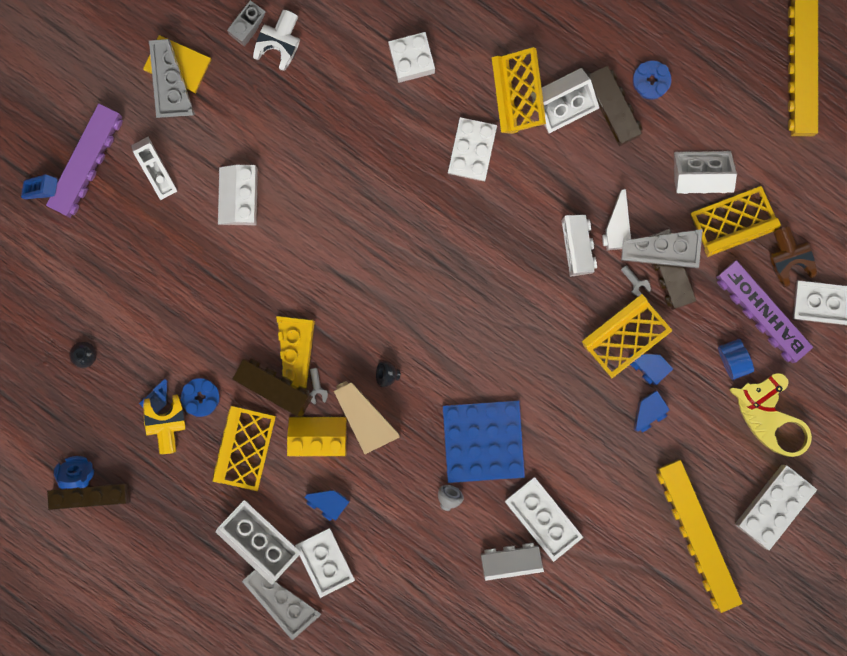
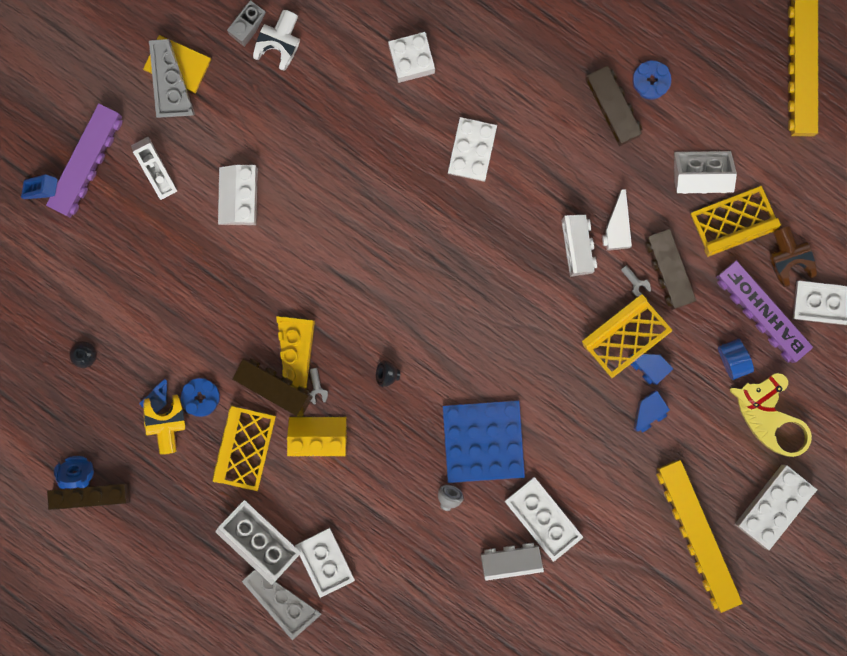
(330, 502): blue slope -> none
(365, 420): tan slope -> none
(506, 93): yellow fence -> none
(567, 99): white slope -> none
(672, 249): light grey wing -> none

